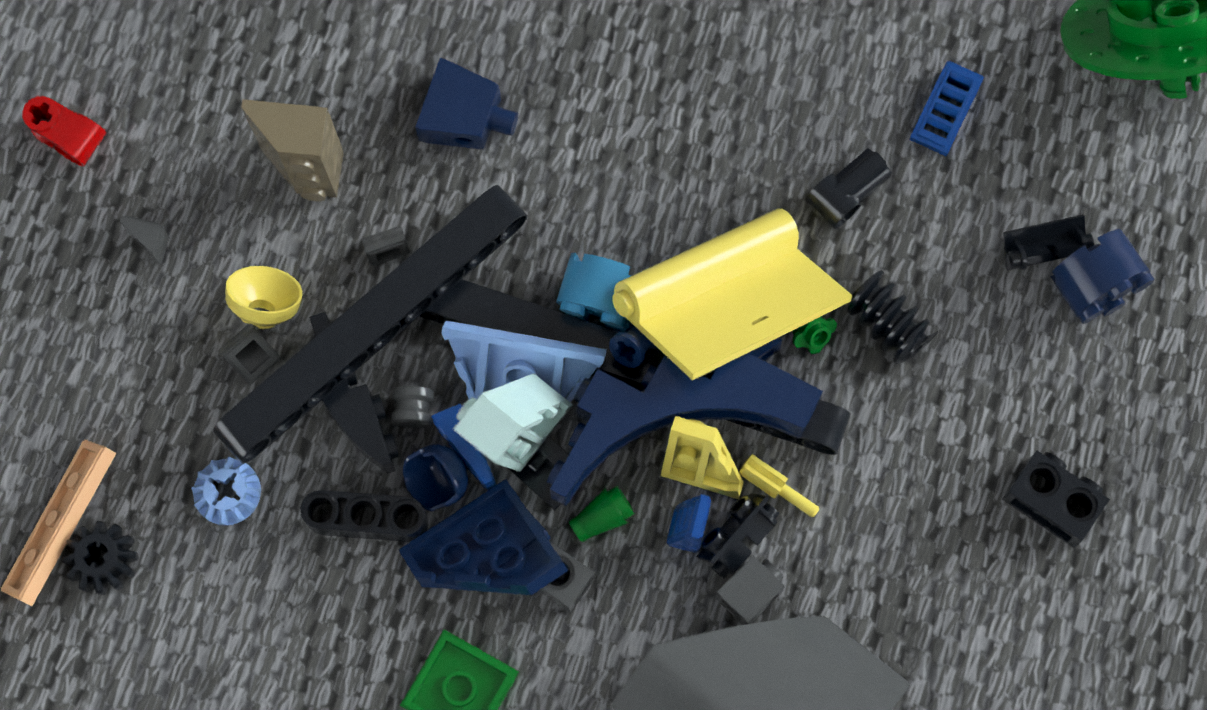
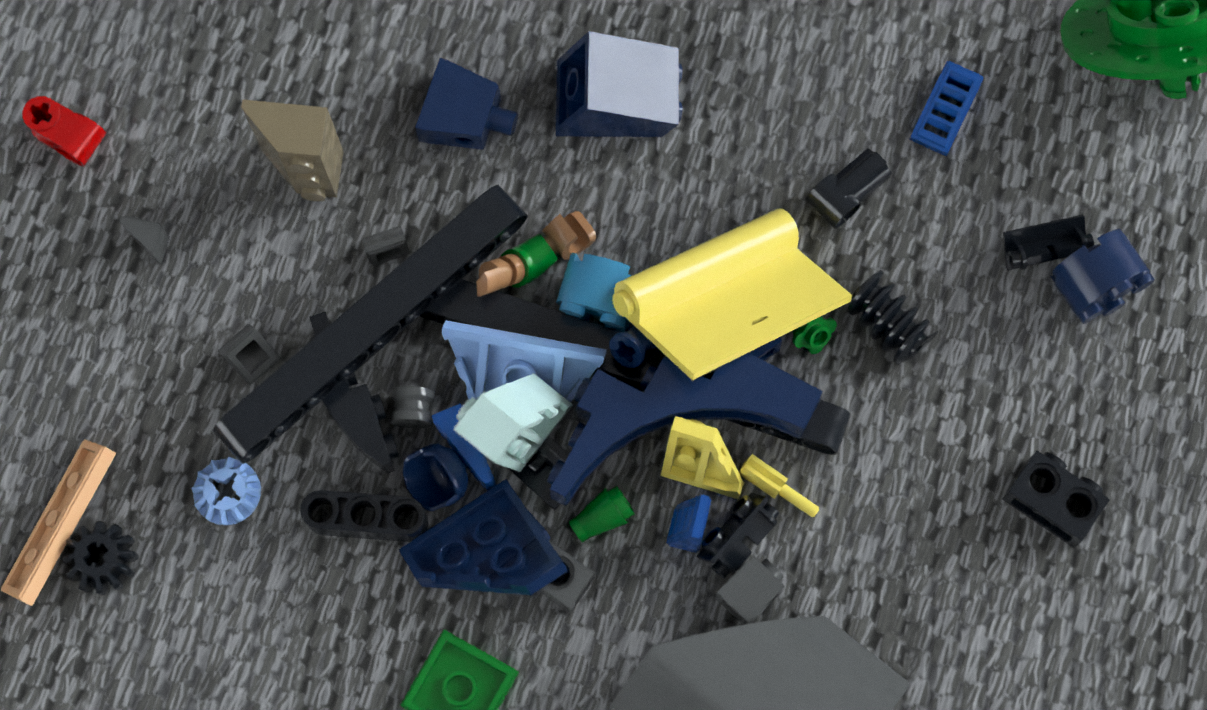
(265, 289): light yellow piece -> none
(536, 255): none -> medium nougat piece
(617, 88): none -> slope

